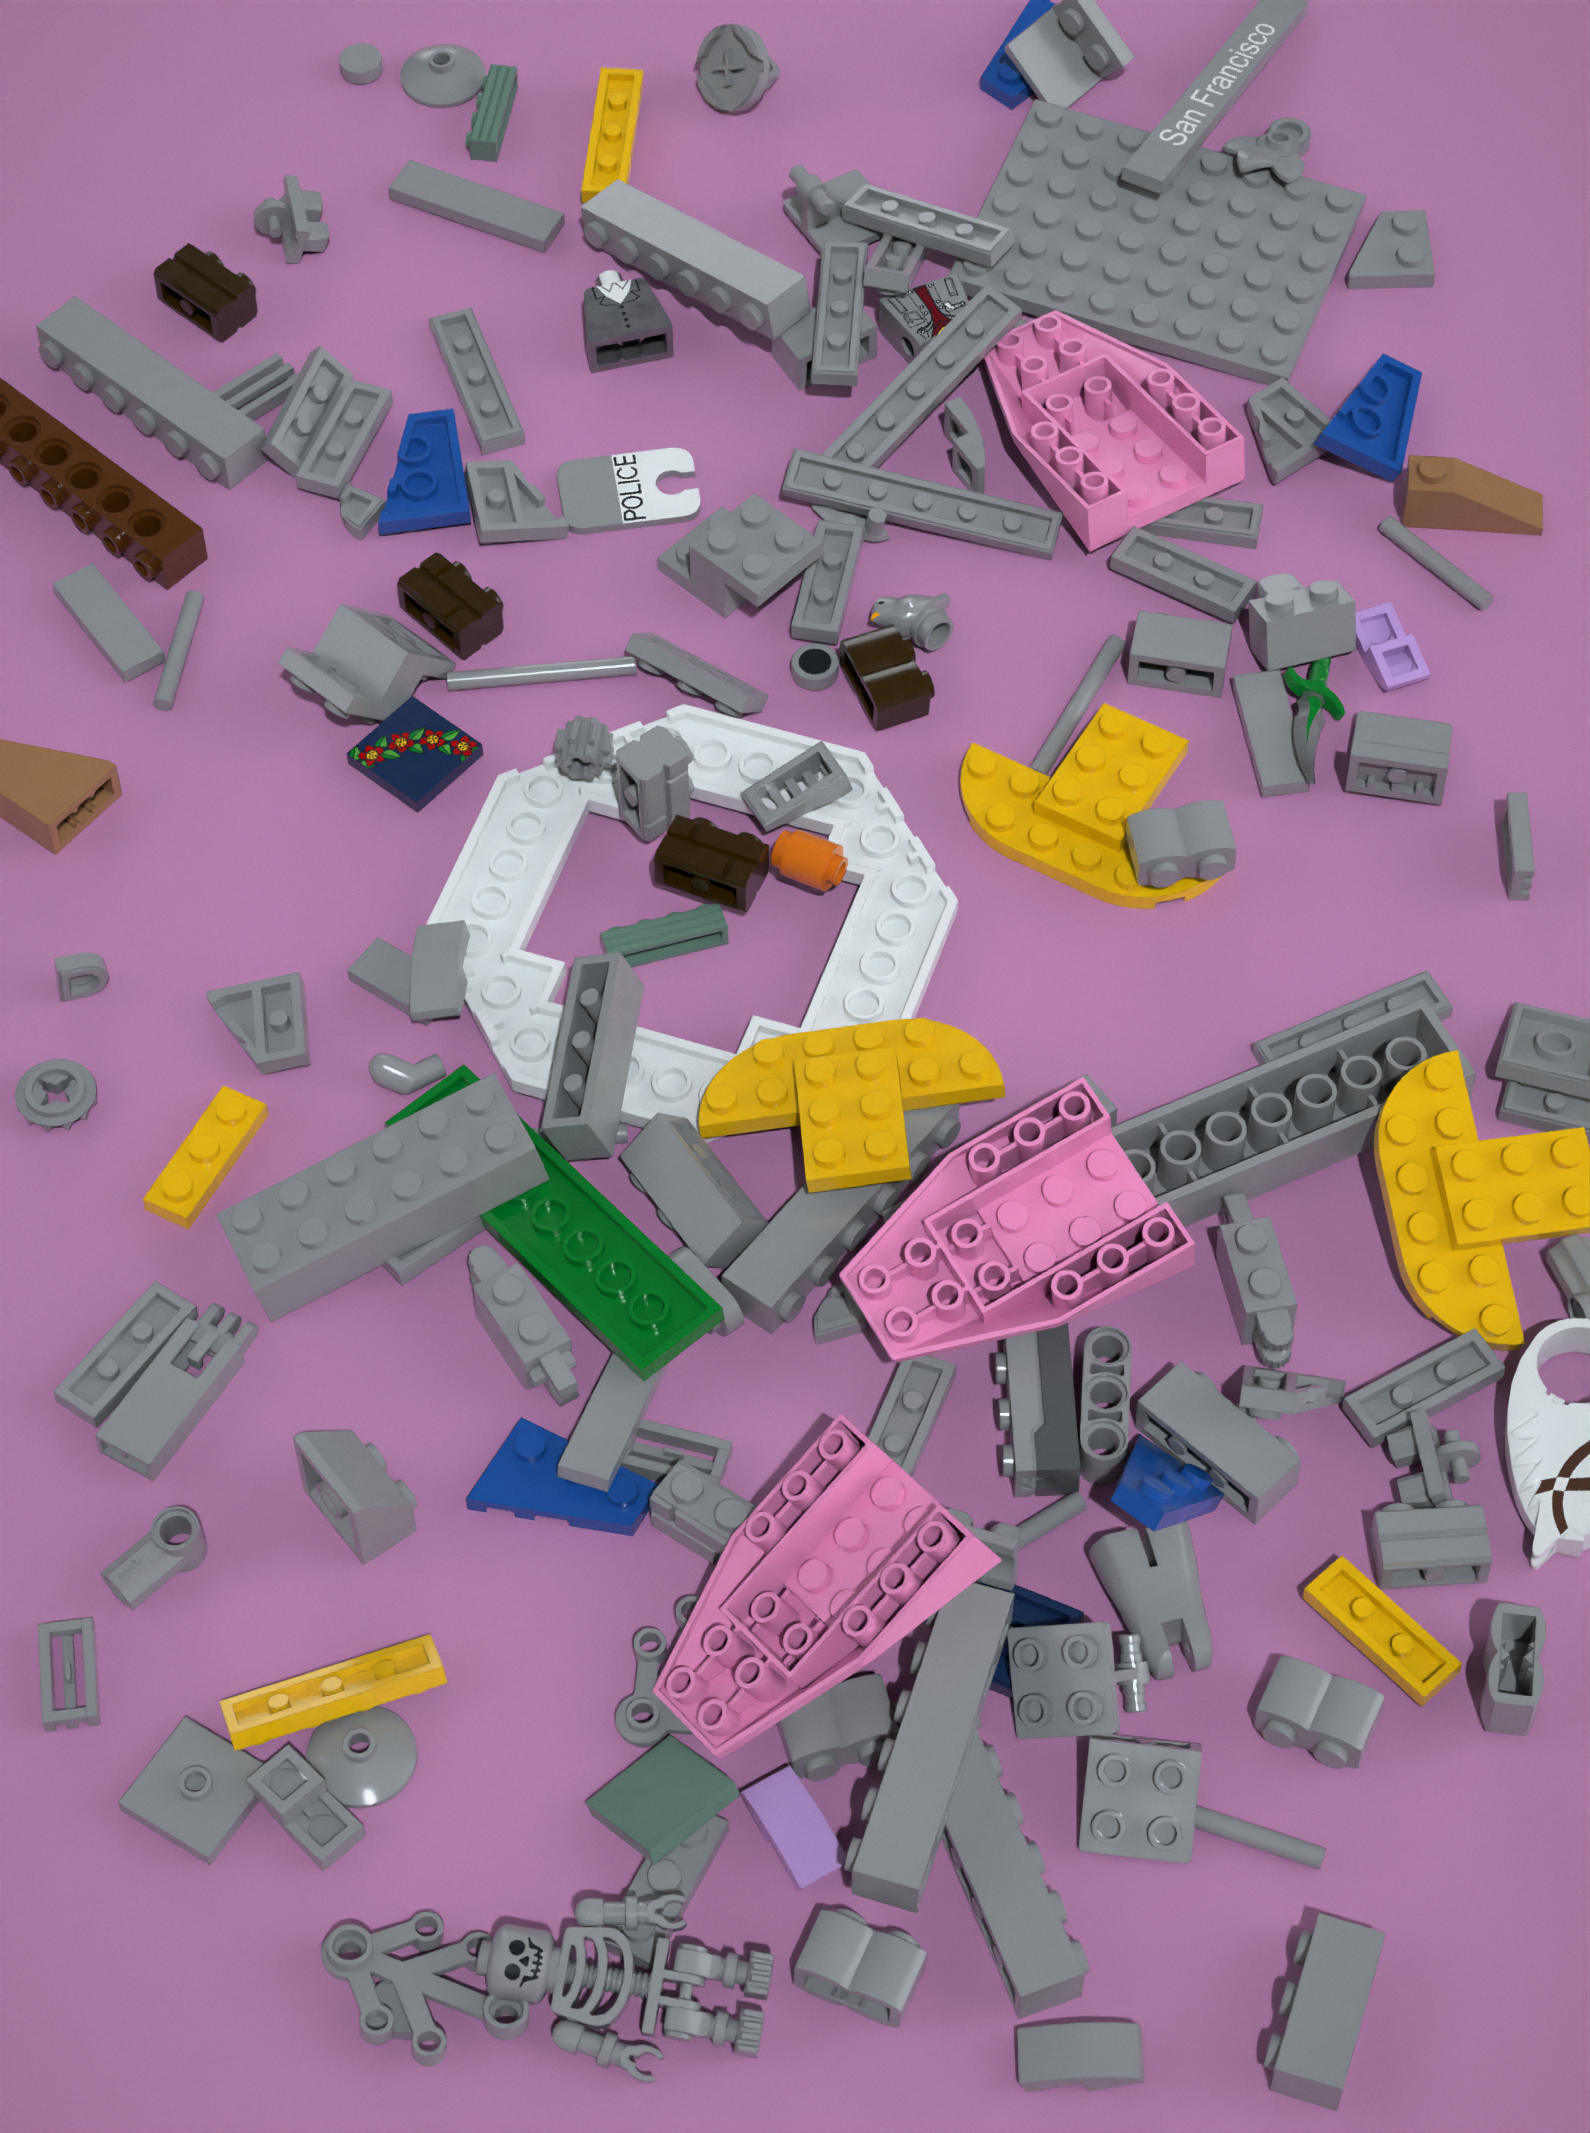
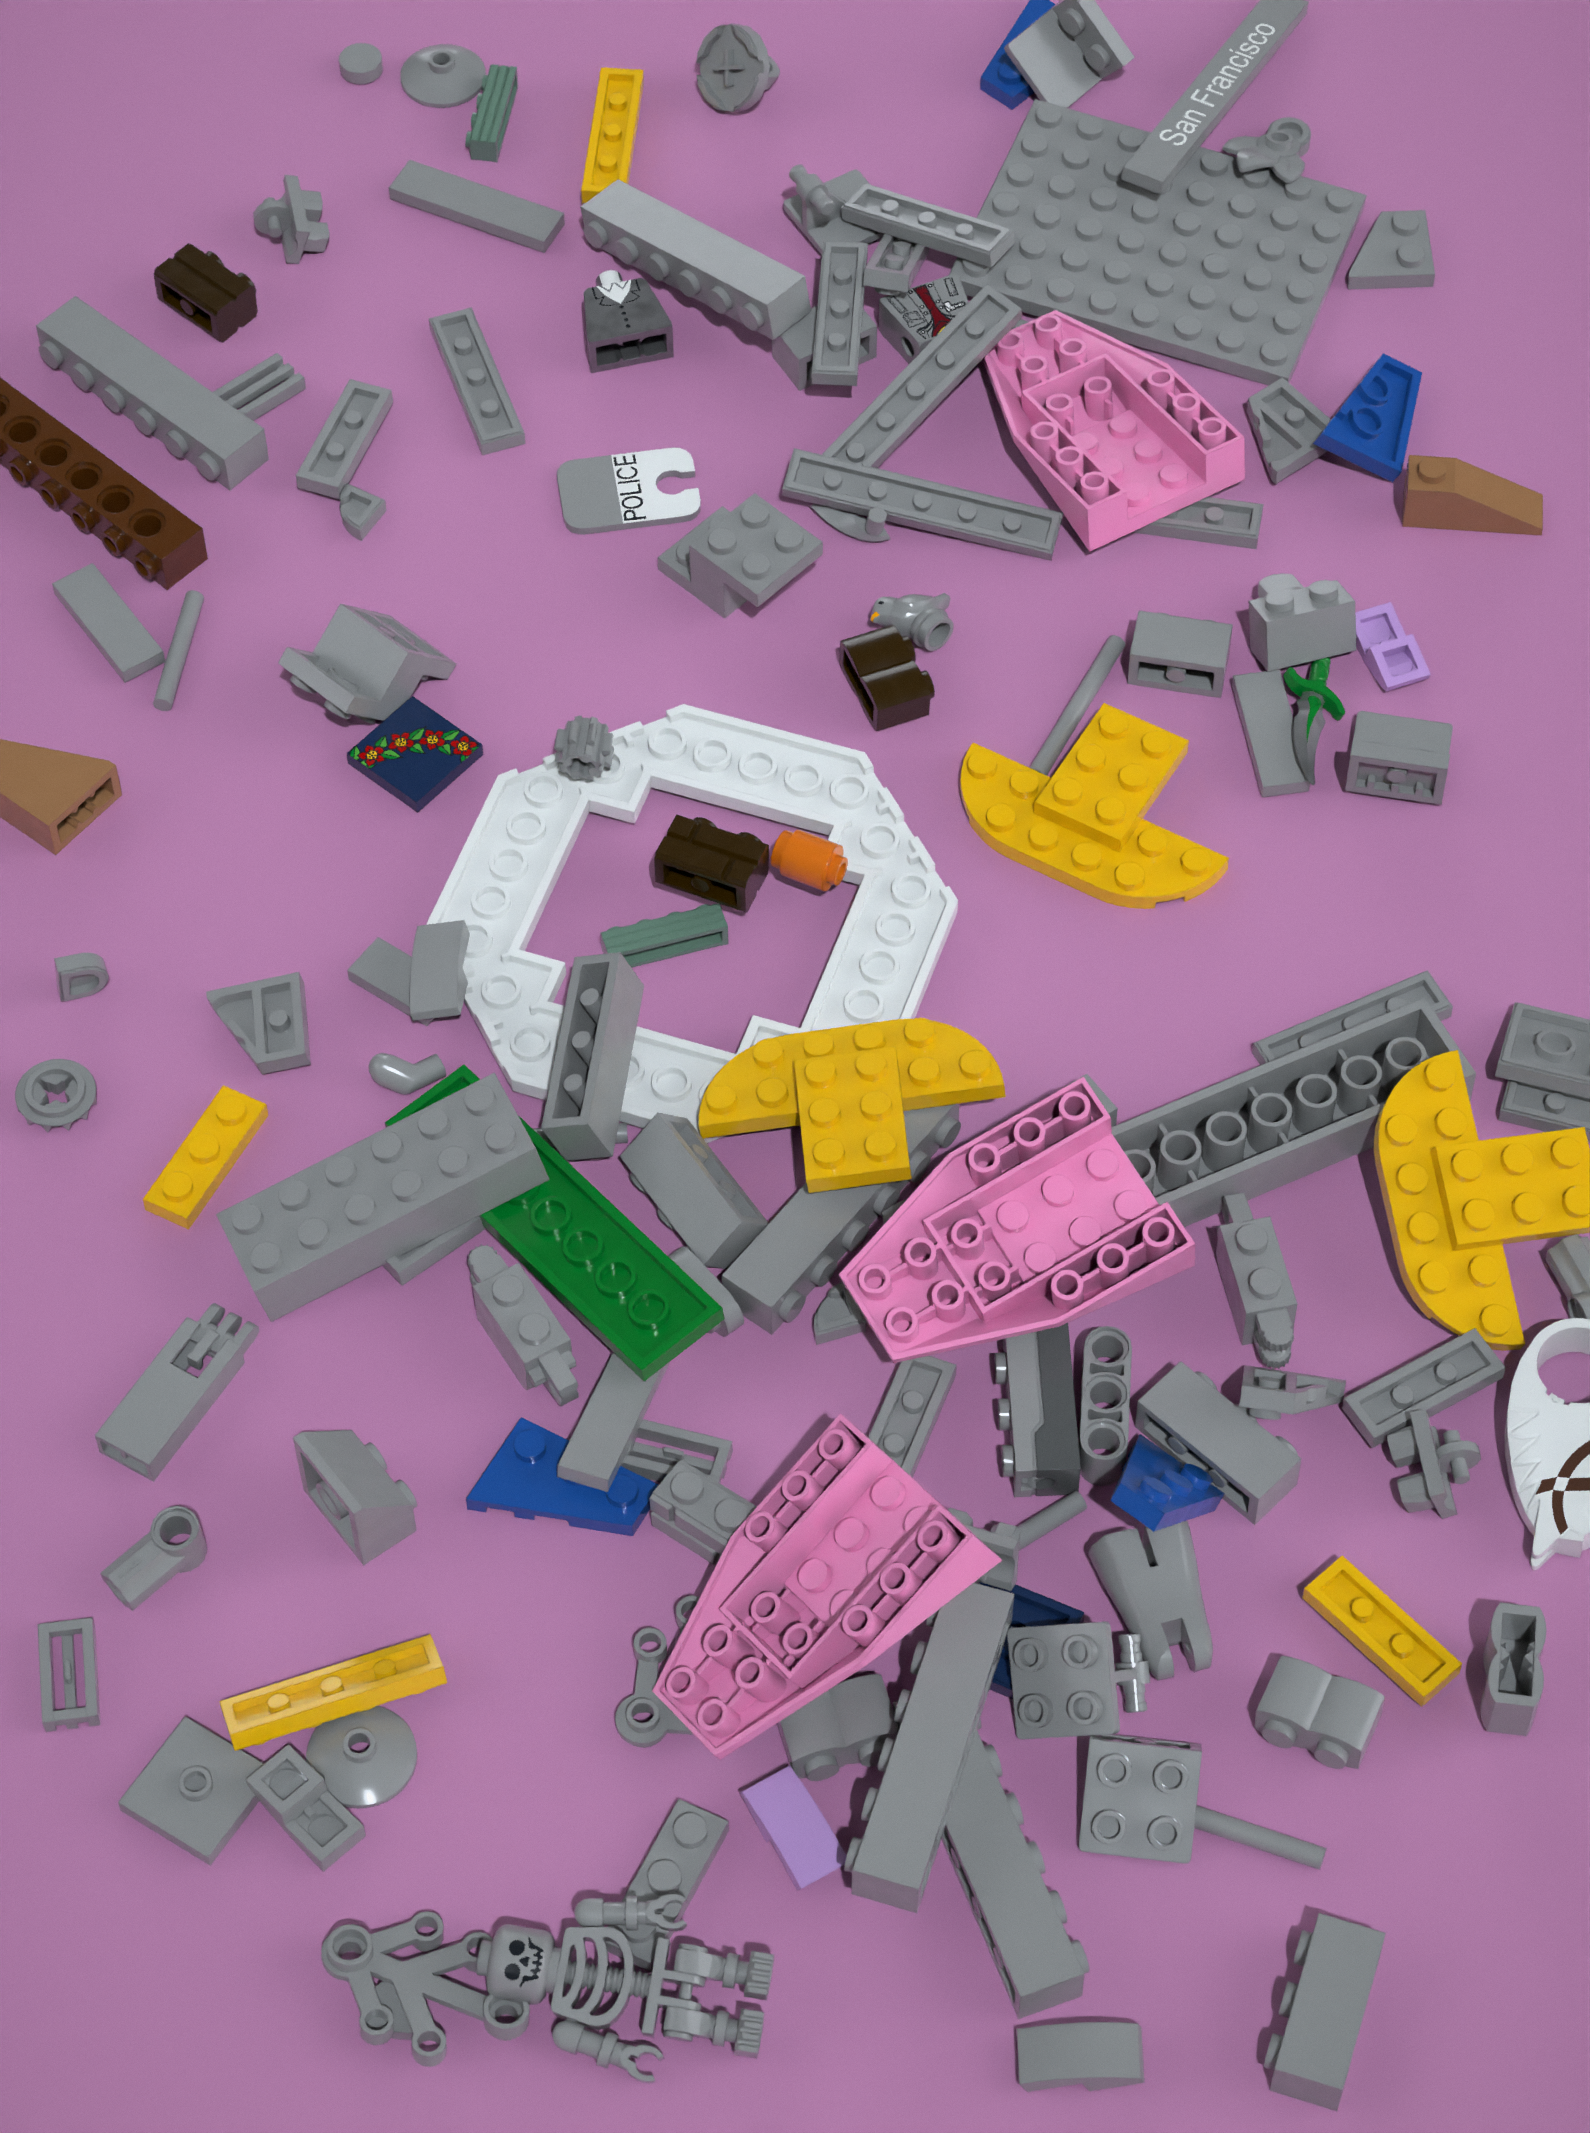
(123, 1354): light grey plate -> none
(306, 410): light grey plate -> none
(428, 477): blue wing -> none
(451, 605): dark brown brick -> none
(508, 506): light grey wing -> none
(541, 673): light grey bar -> none
(654, 781): light grey brick -> none
(662, 1799): sand green tile -> none
(696, 674): light grey plate -> none
(802, 767): light grey slope -> none
(815, 666): light grey tile -> none
(828, 583): light grey plate -> none
(860, 1966): light grey brick -> none
(967, 444): light grey slope -> none
(1181, 843): light grey brick -> none
(1183, 574): light grey plate -> none
(1430, 1545): light grey brick -> none
(1436, 563): light grey bar -> none
(1518, 846): light grey tile -> none

